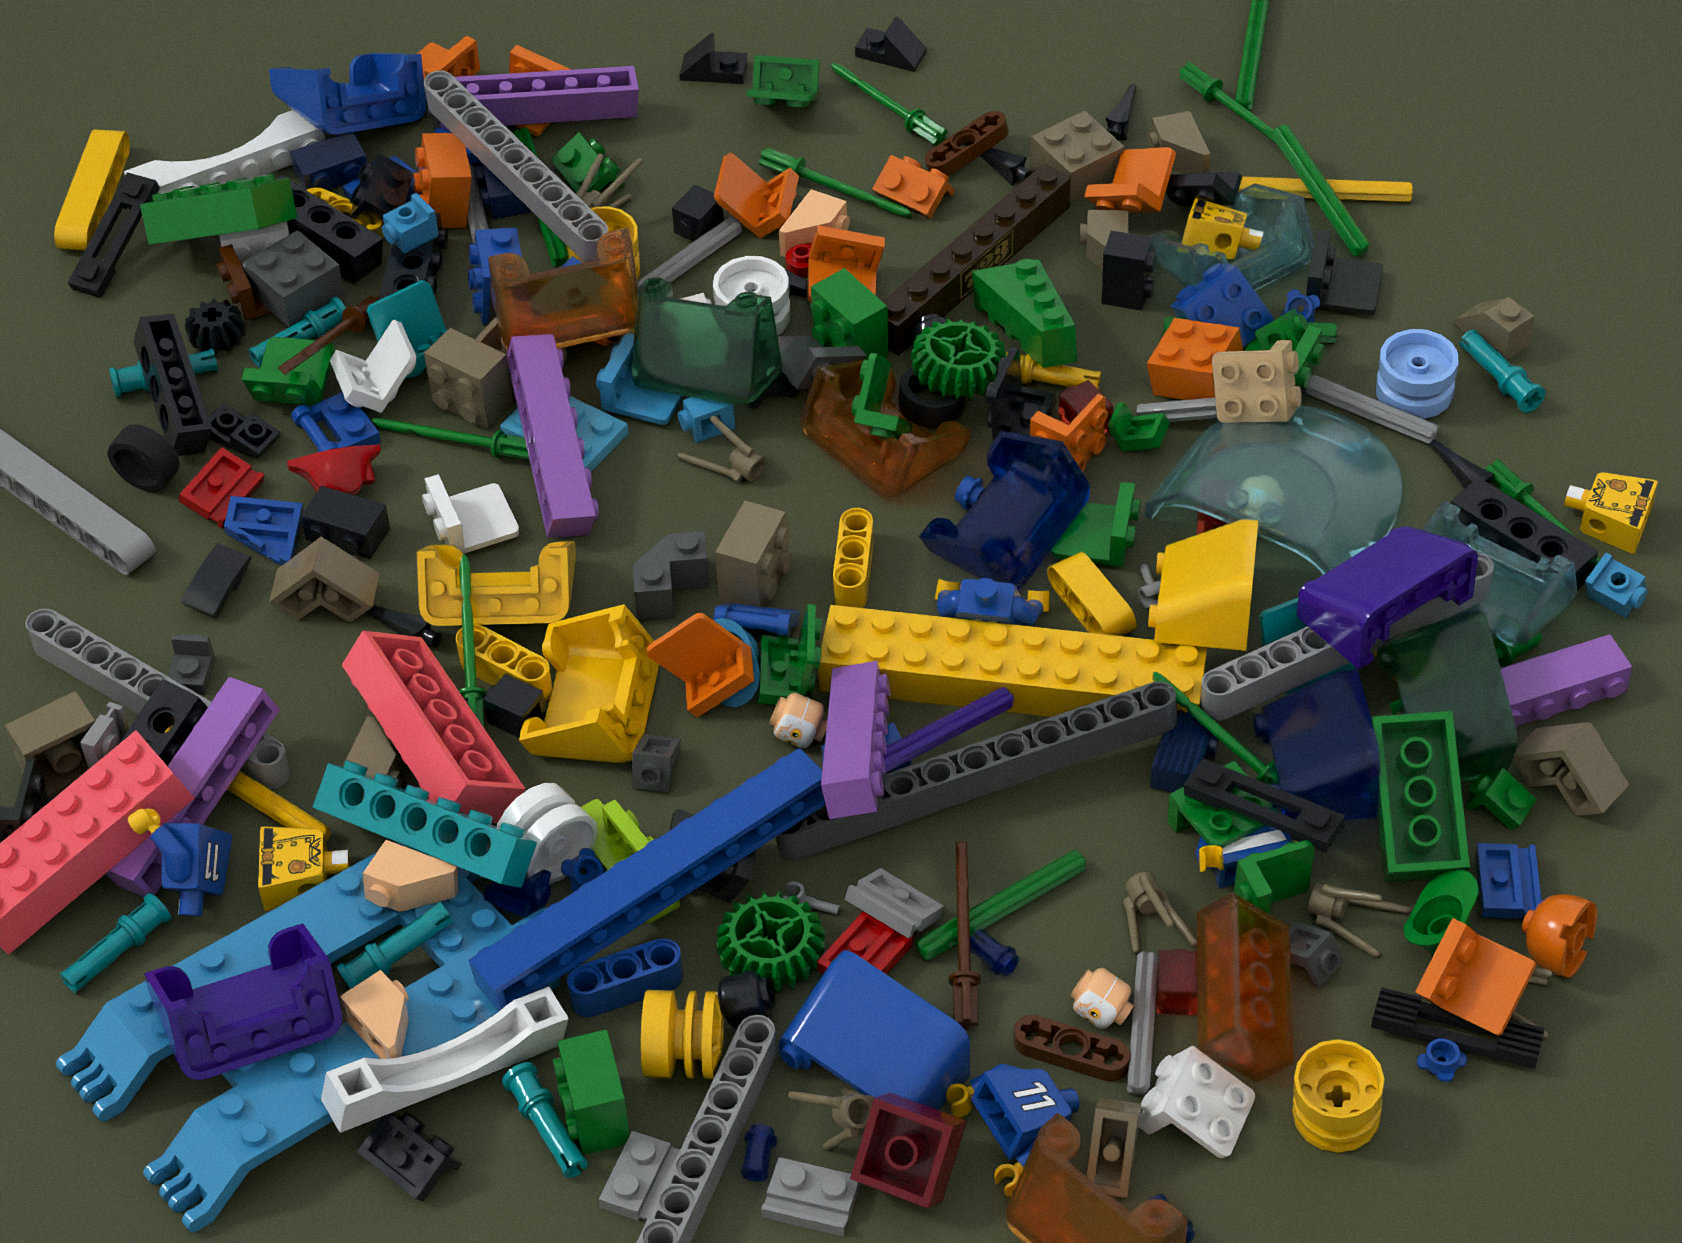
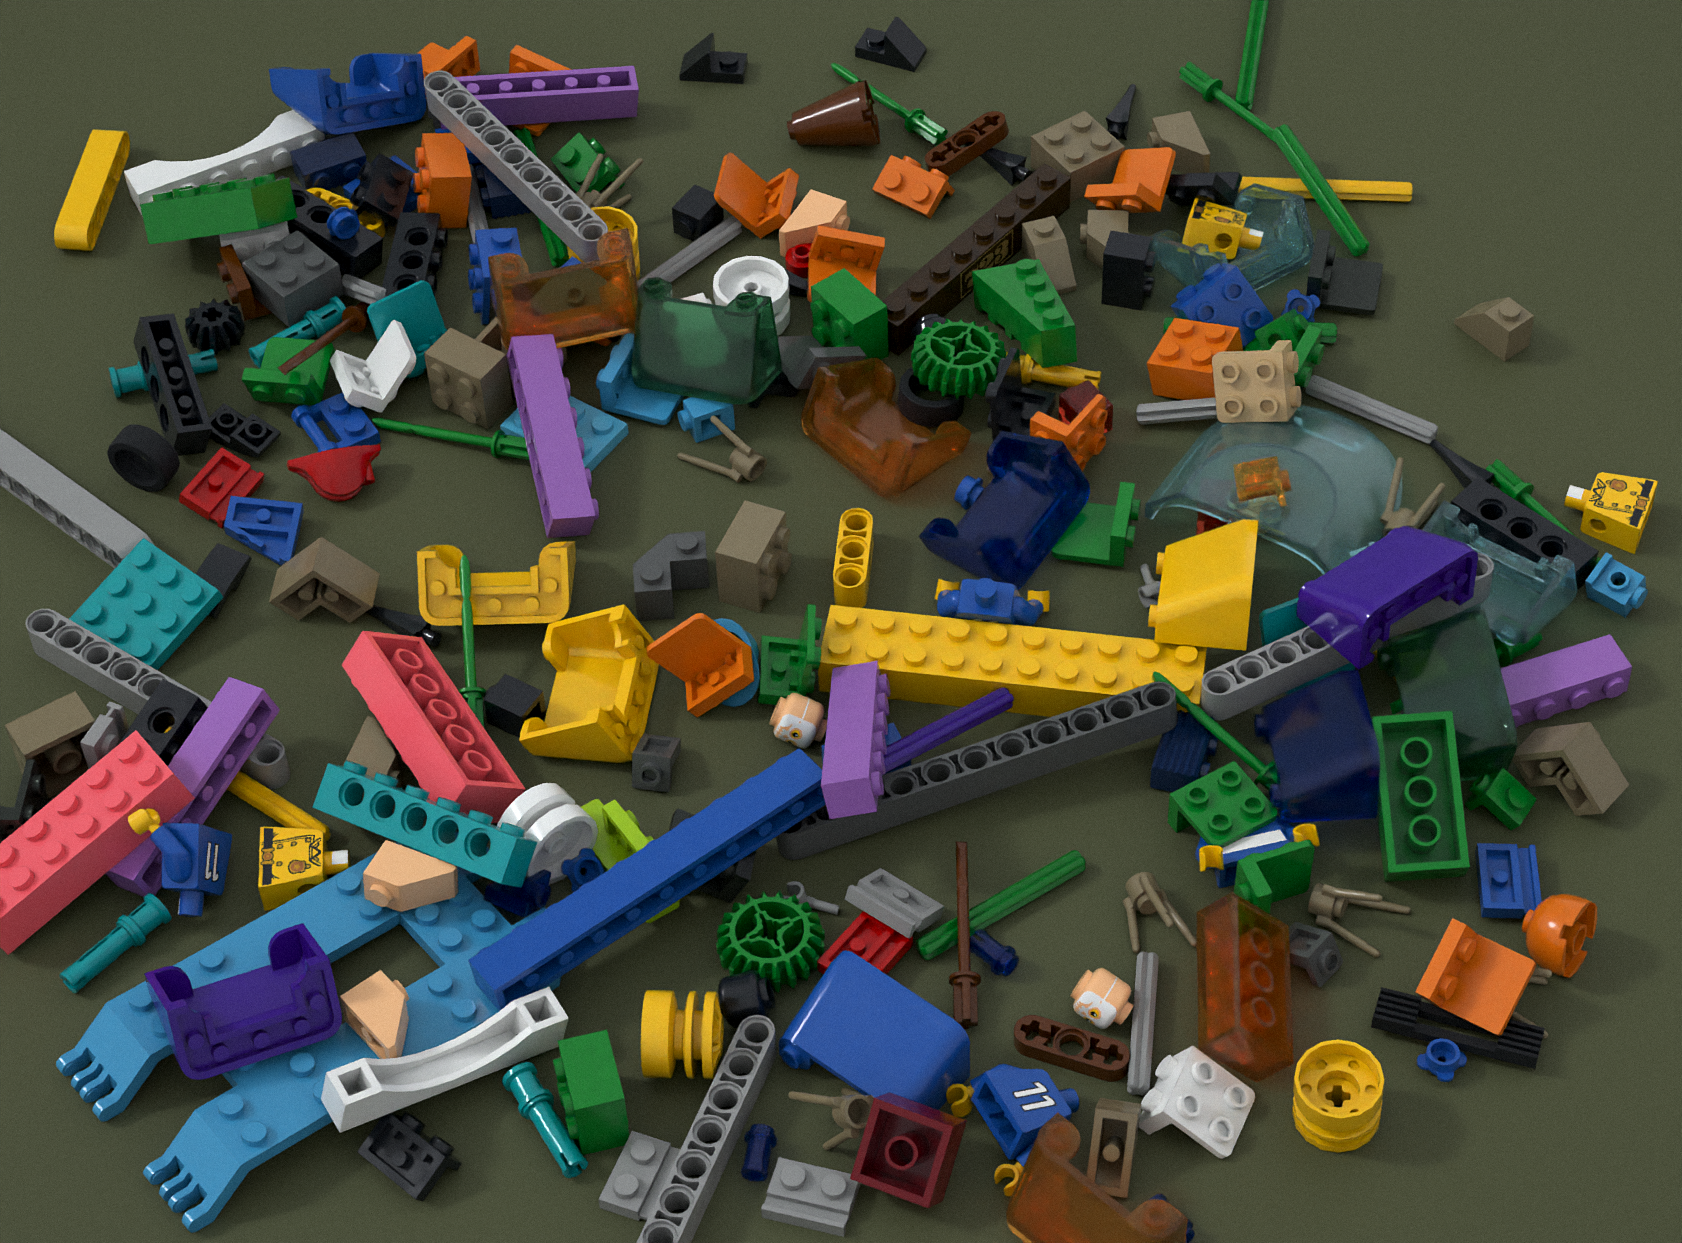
(94, 274): black container -> none
(148, 605): none -> teal plate
(192, 661): dark grey bracket -> none
(343, 223): none -> blue plate
(346, 521): black brick -> none
(362, 289): none -> light grey axle
(396, 946): teal pin -> none
(410, 224): dark azure brick -> none
(471, 517): white bracket -> none
(501, 656): yellow beam -> none
(606, 976): blue beam -> none
(758, 617): blue plate -> none
(780, 162): green piece -> none
(784, 79): green bracket -> none
(838, 119): none -> reddish brown cone
(868, 404): green bracket -> none
(1045, 241): none -> dark tan slope
(1091, 596): yellow beam -> none
(1137, 431): green bracket -> none
(1177, 982): clear red brick -> none
(1212, 785): black container -> none
(1262, 479): none -> clear orange bracket
(1405, 516): none -> dark tan plant
(1417, 372): light blue wheel -> none
(1442, 899): green piece -> none
(1511, 379): teal pin -> none

